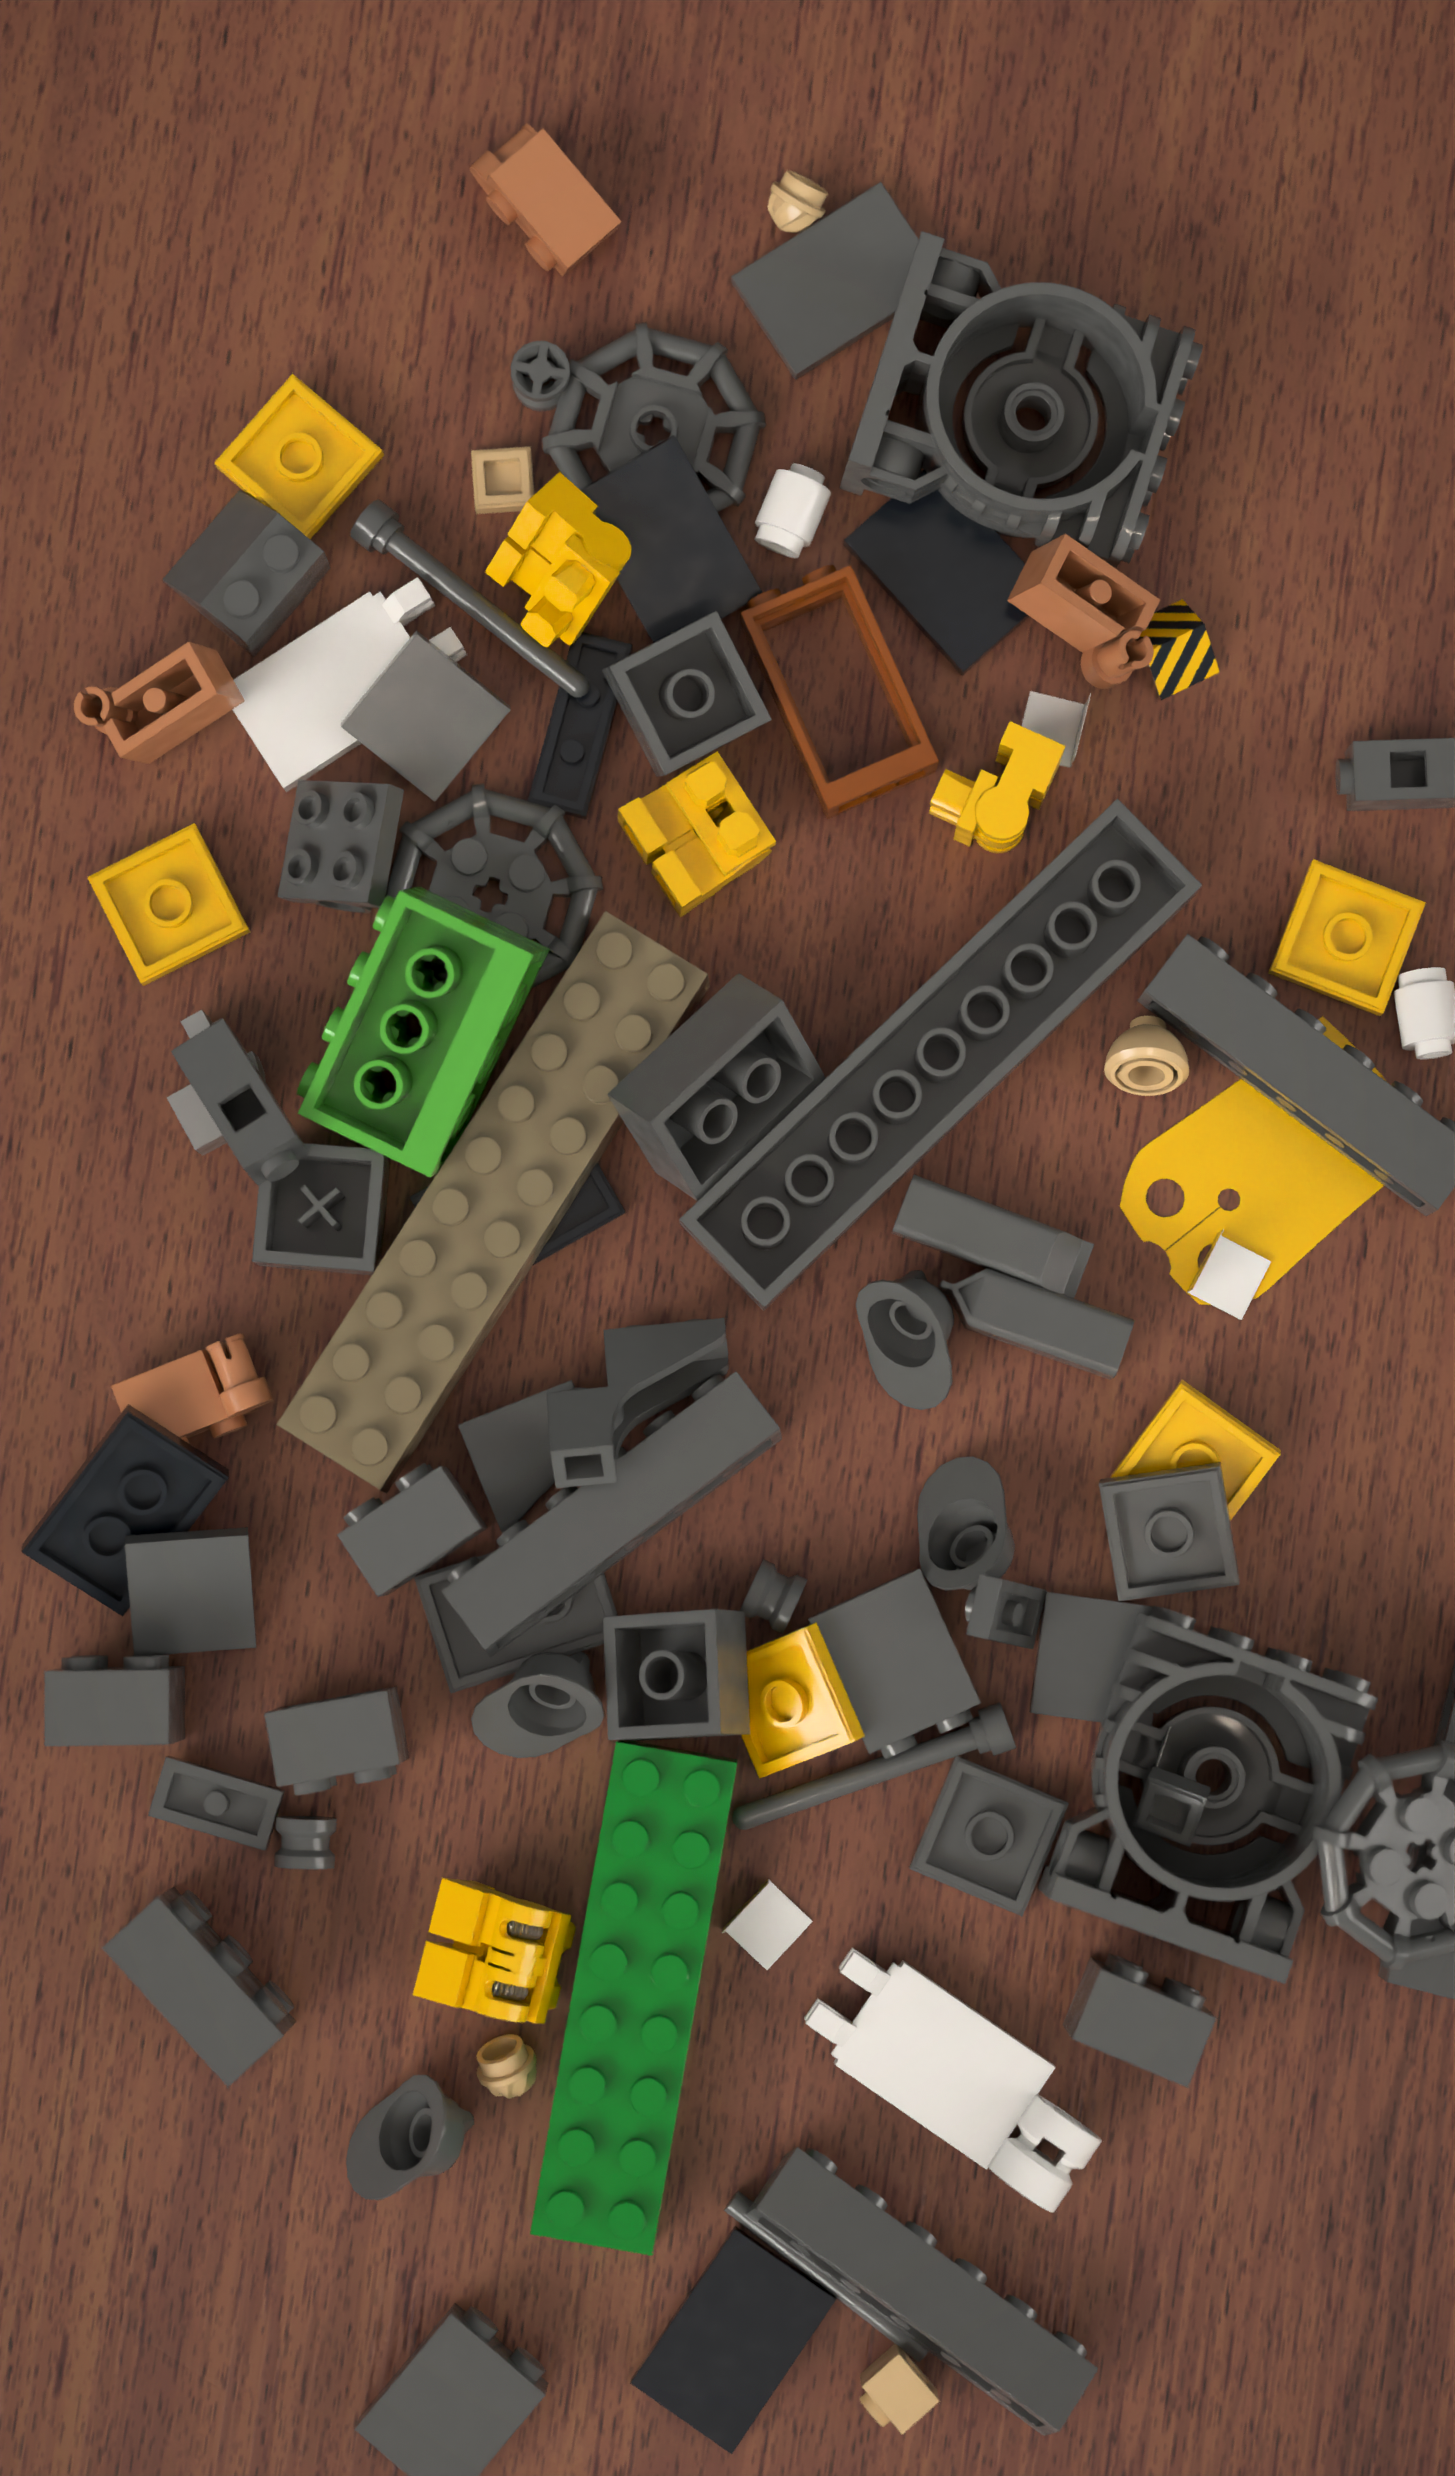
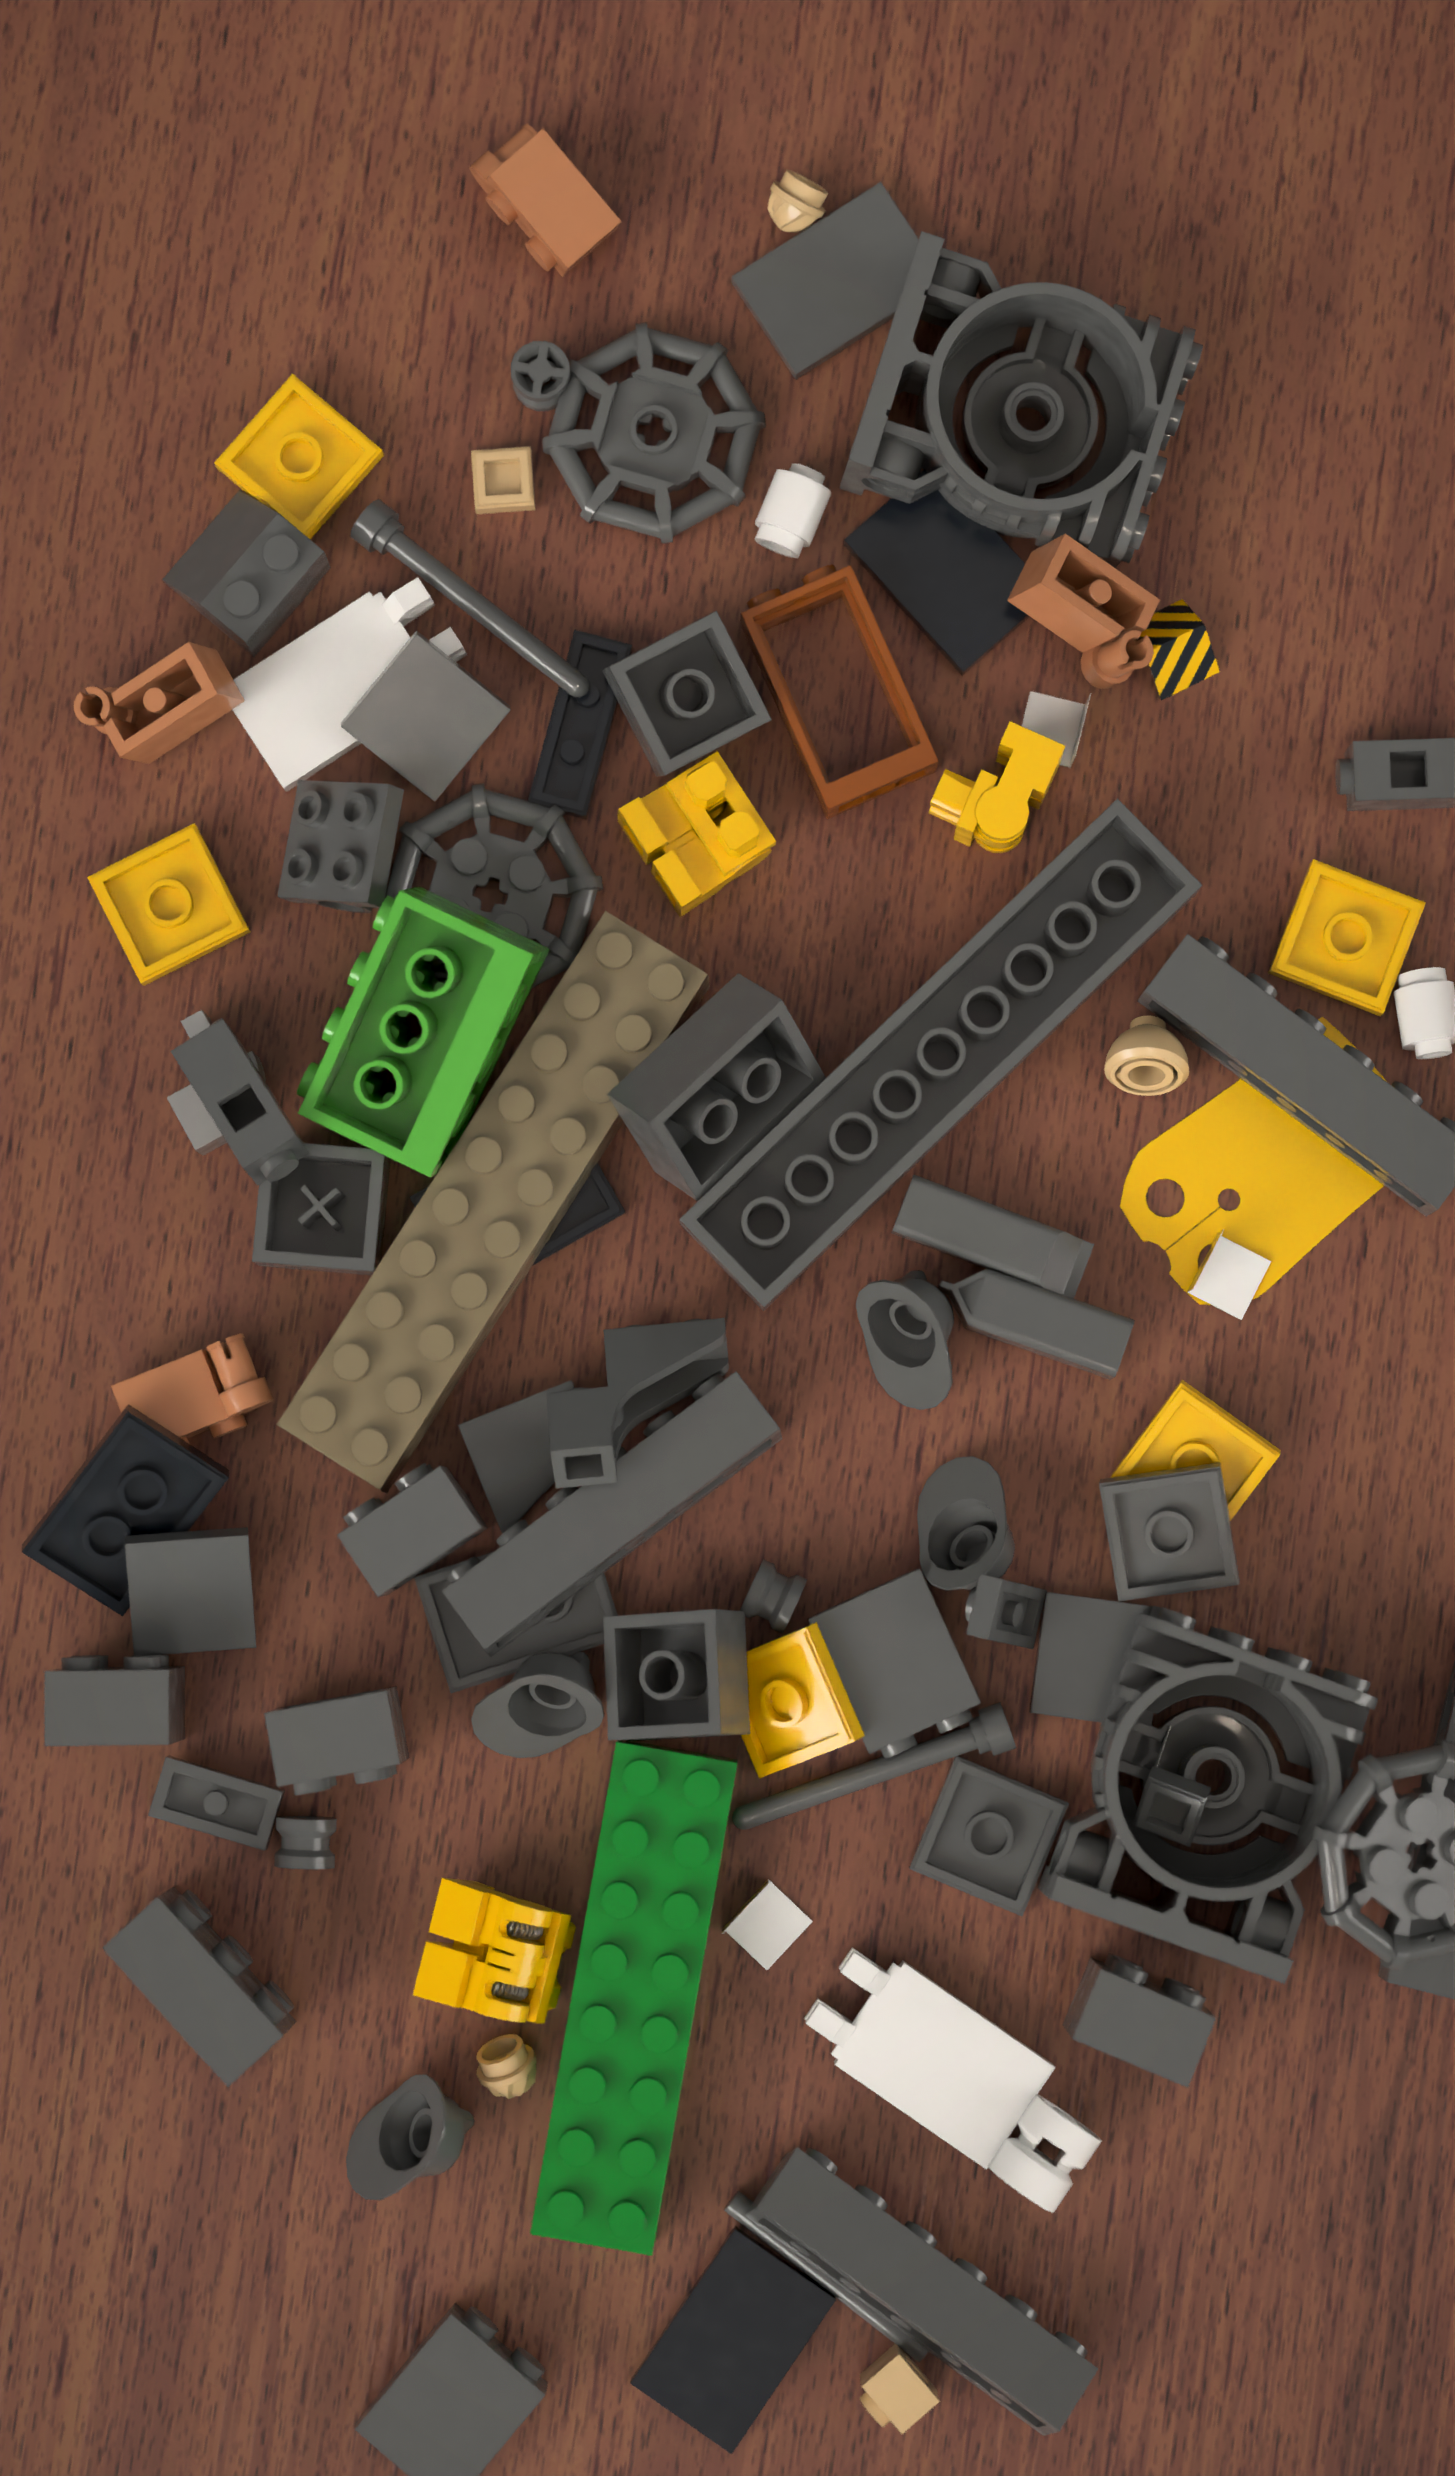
(561, 560): yellow hips -> none
(680, 548): black tile -> none

